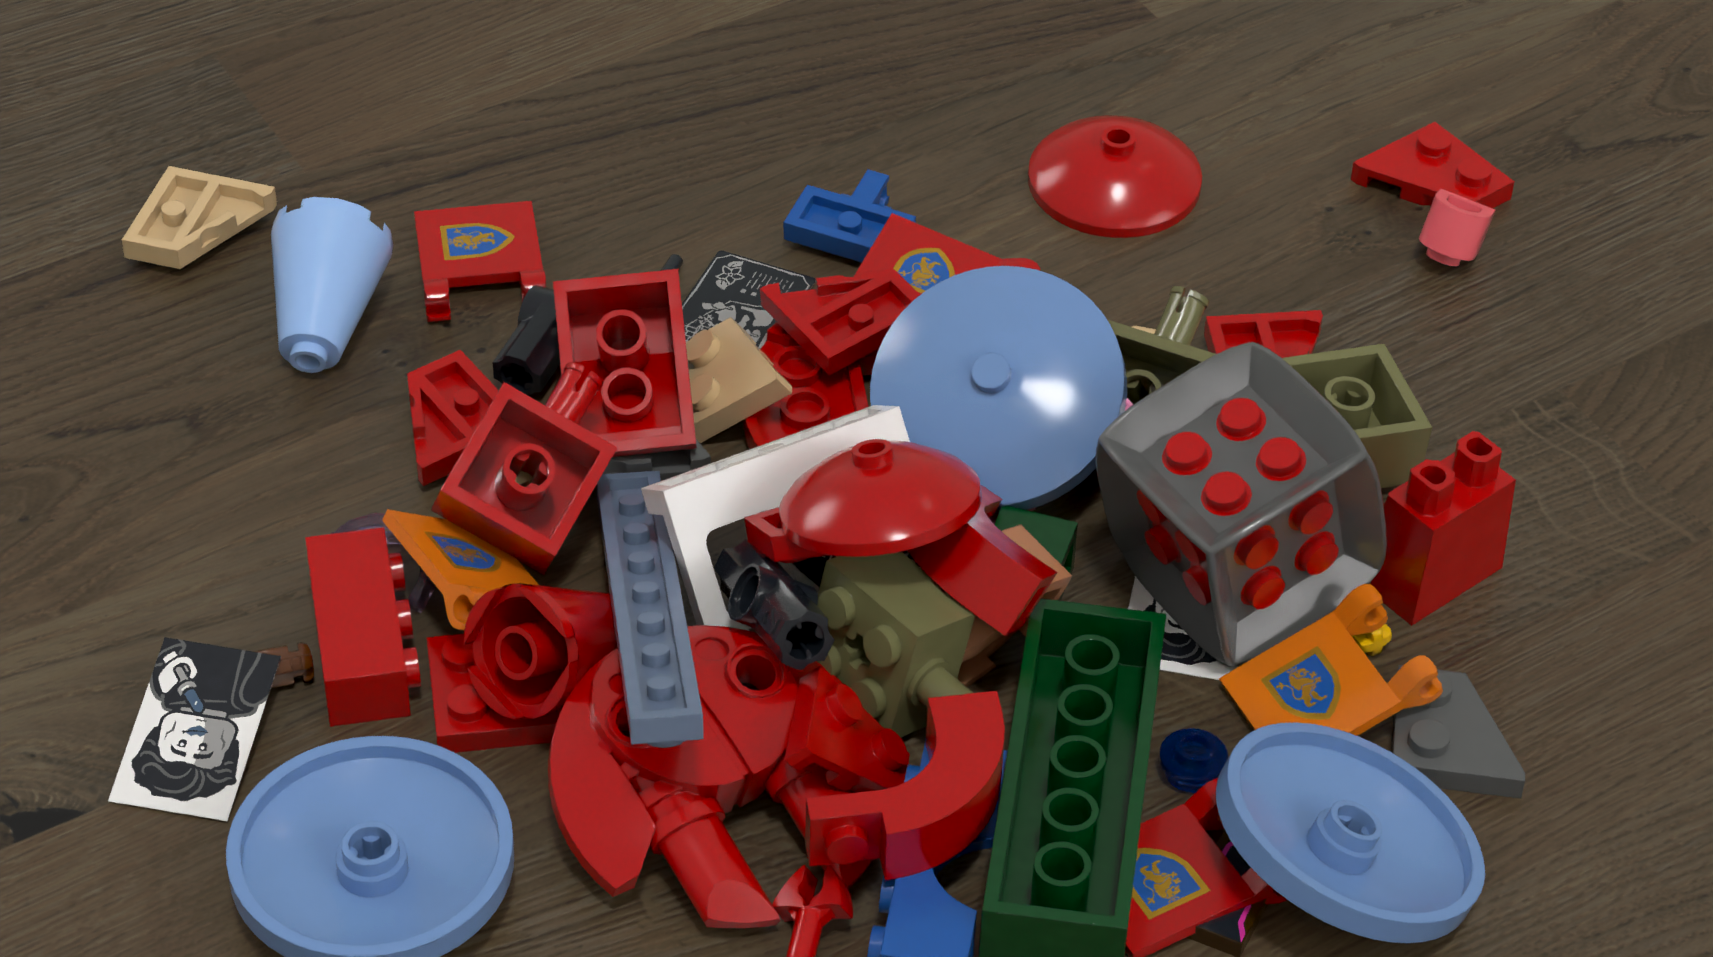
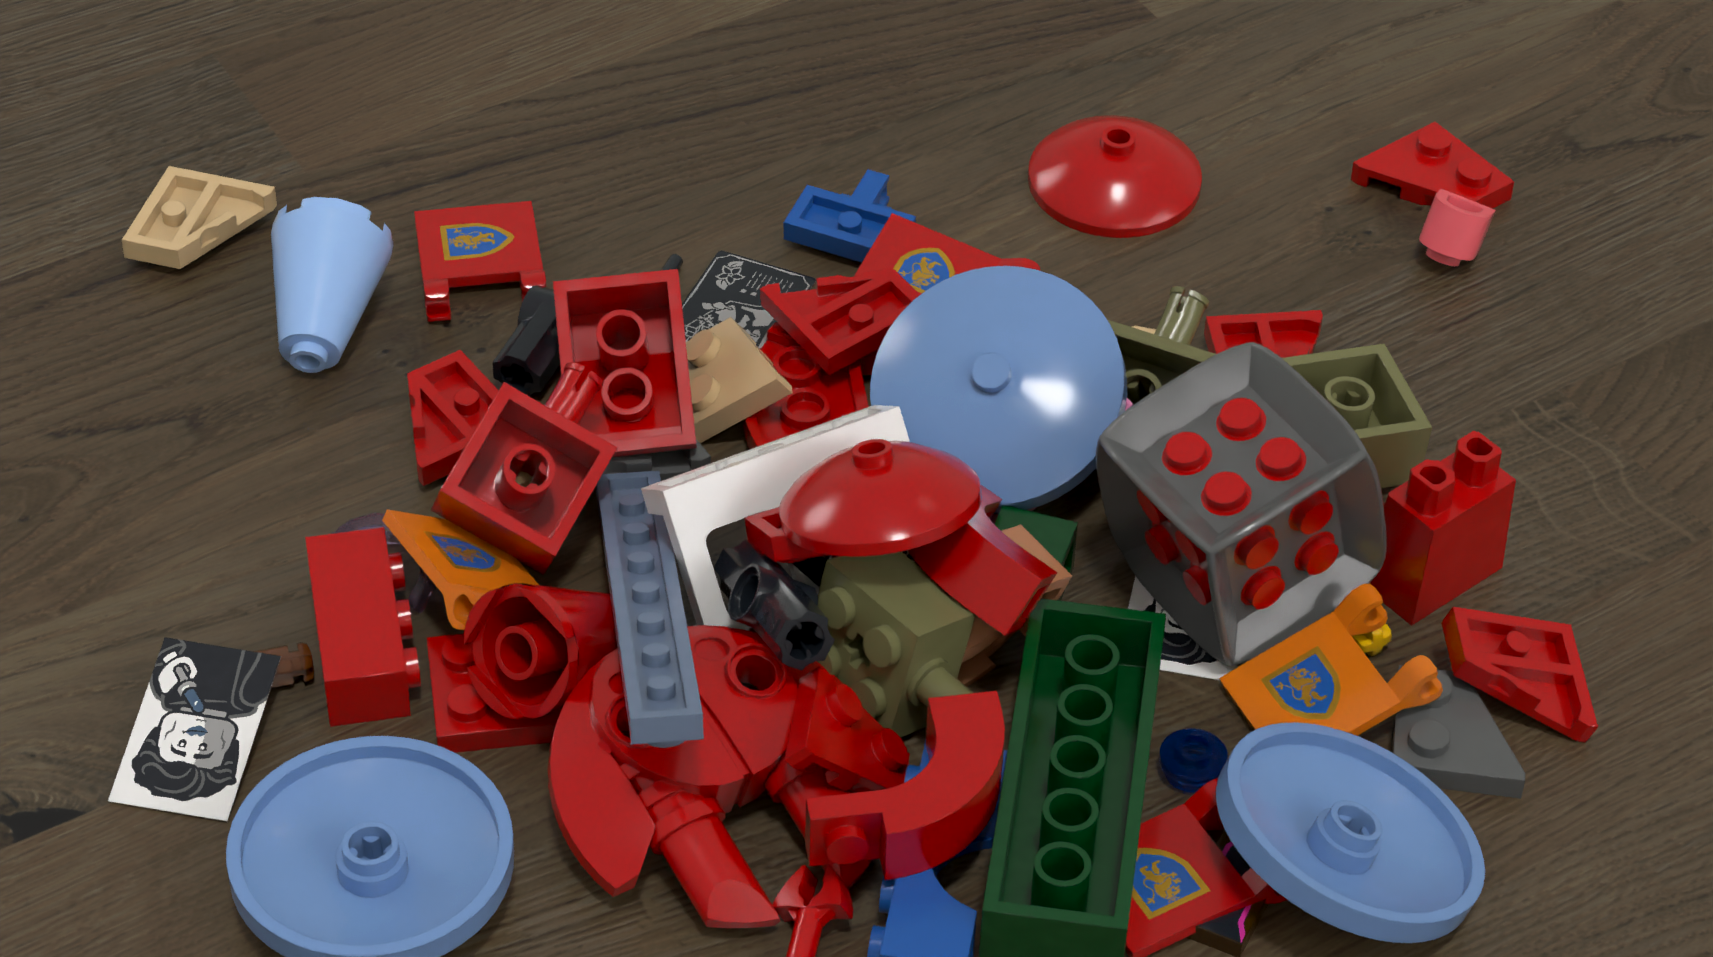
(1523, 665): none -> red wing

